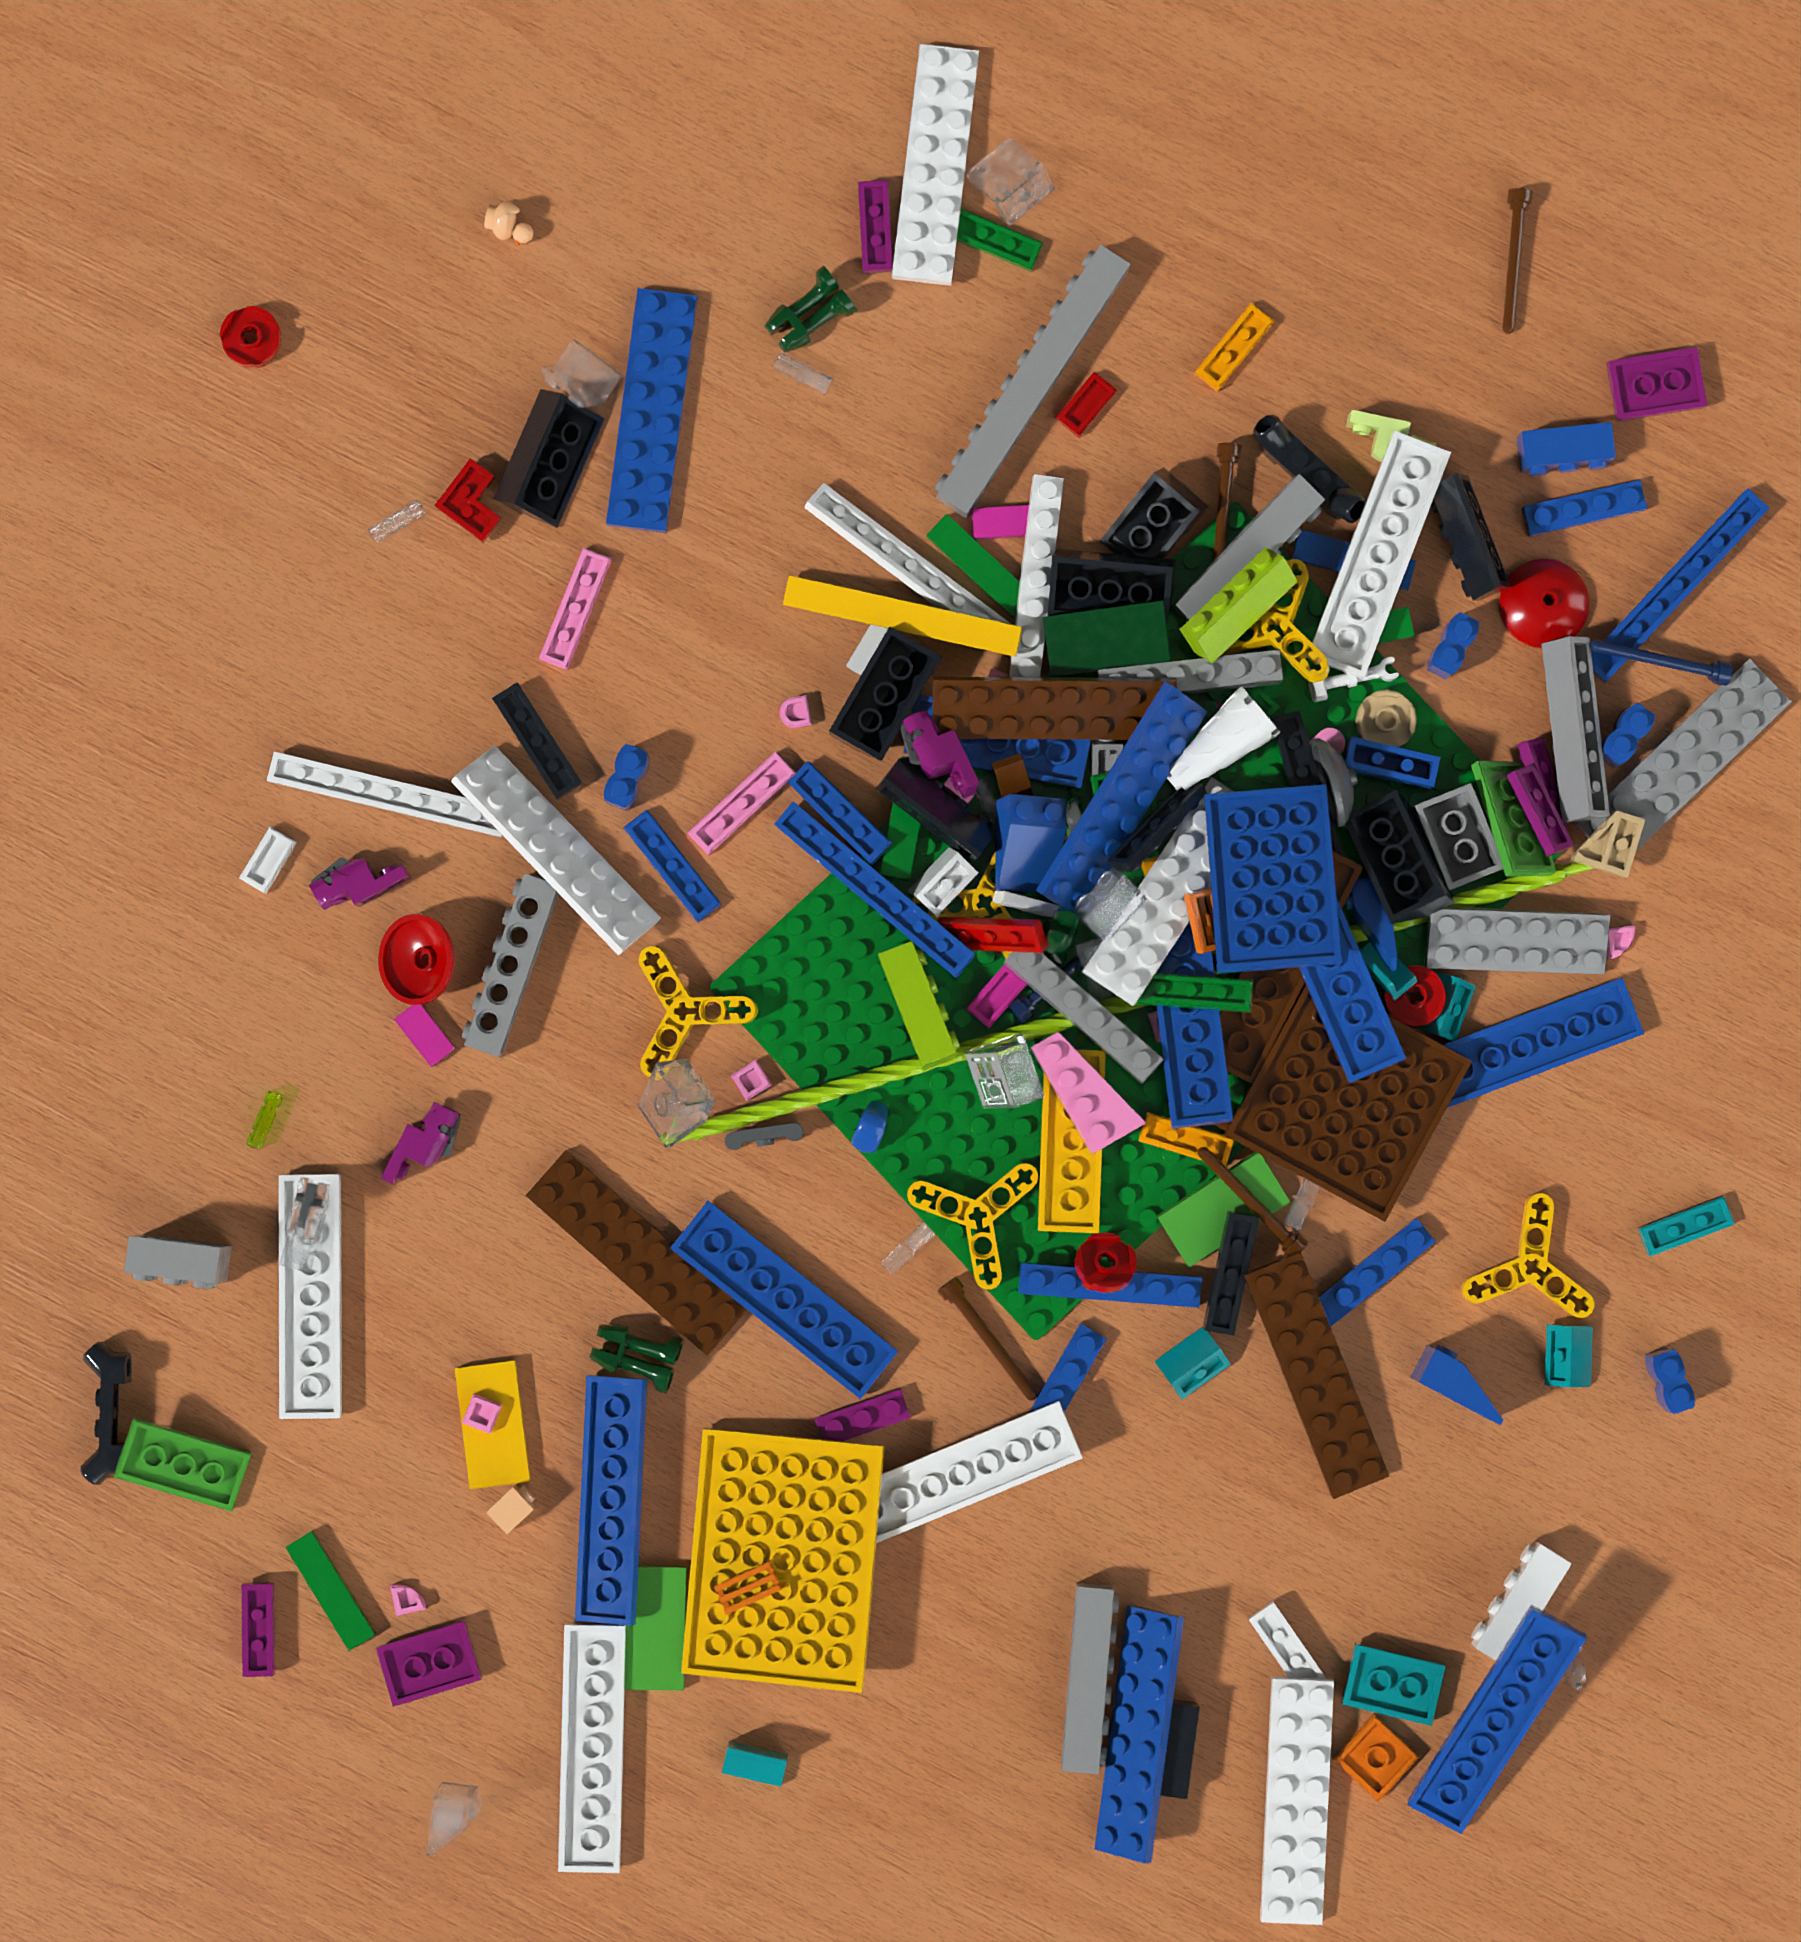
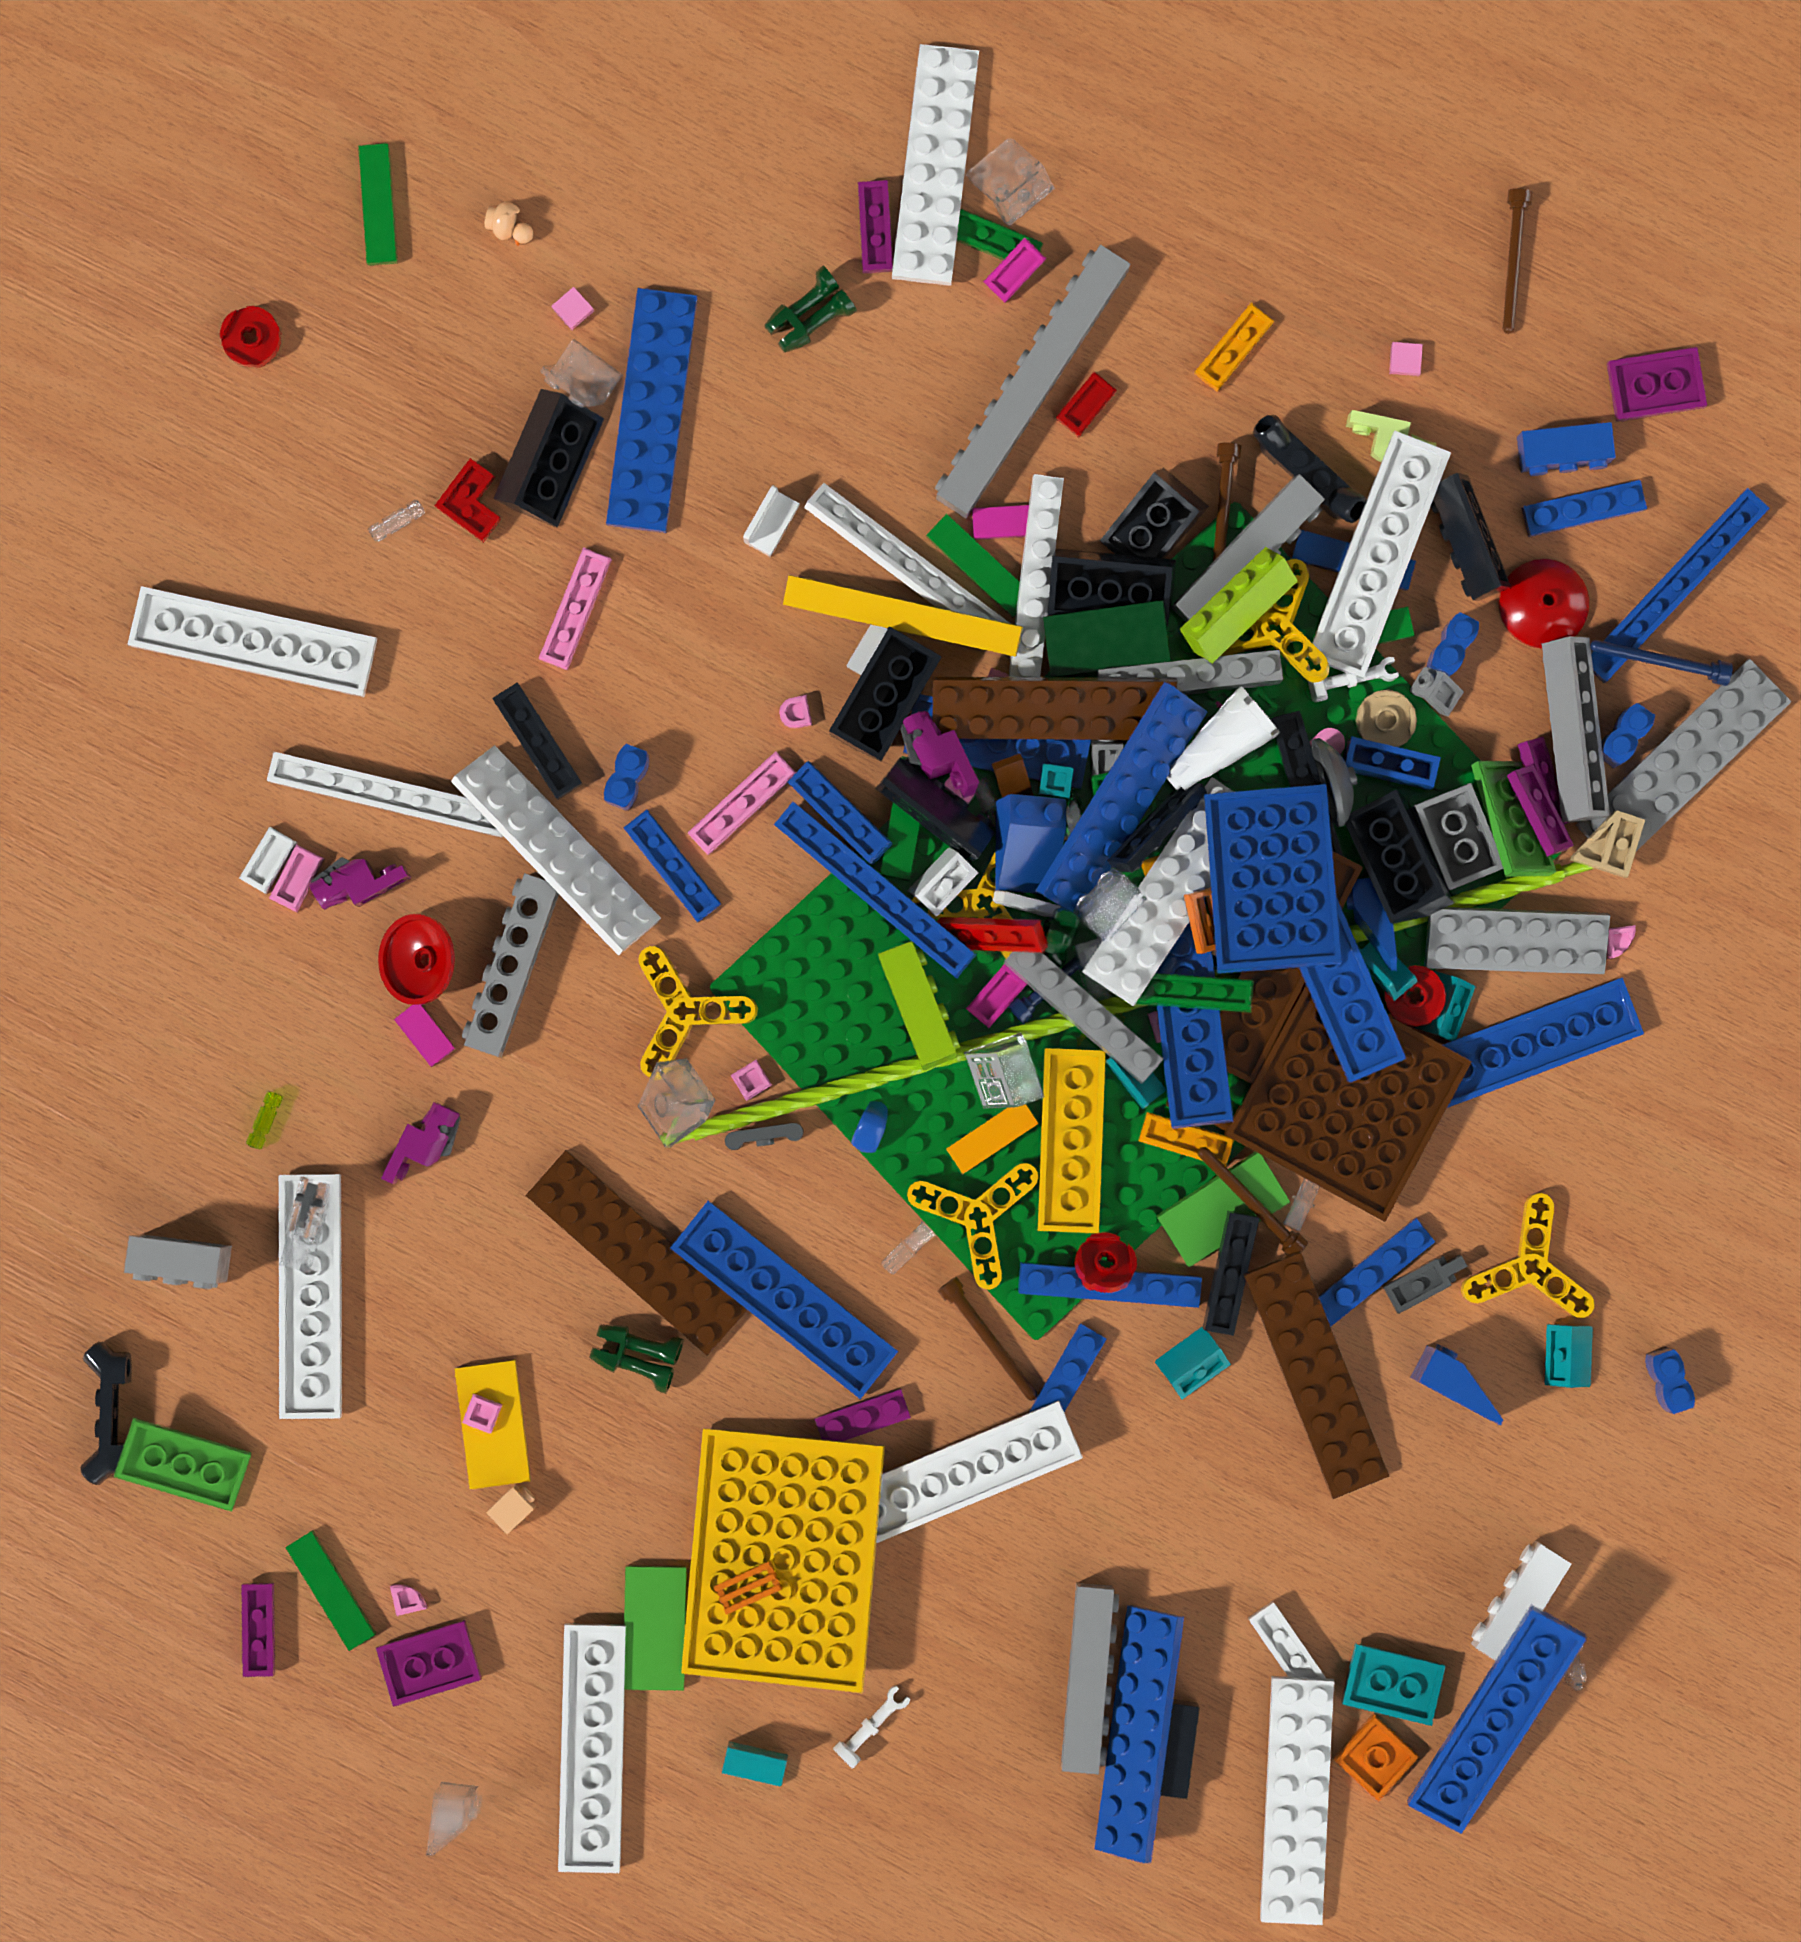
(252, 641): none -> white plate
(295, 878): none -> bright pink tile
(378, 204): none -> green tile
(572, 308): none -> bright pink tile
(611, 1500): blue plate -> none
(770, 521): none -> white panel
(803, 373): clear axle -> none
(870, 1726): none -> white piece
(991, 1137): none -> light orange tile
(1014, 270): none -> dark pink tile
(1056, 781): none -> teal plate
(1088, 1099): bright pink wedge -> none
(1142, 1093): none -> teal panel
(1405, 359): none -> bright pink tile
(1423, 1282): none -> dark grey hinge
(1437, 690): none -> light grey bracket
(1686, 1226): teal tile -> none

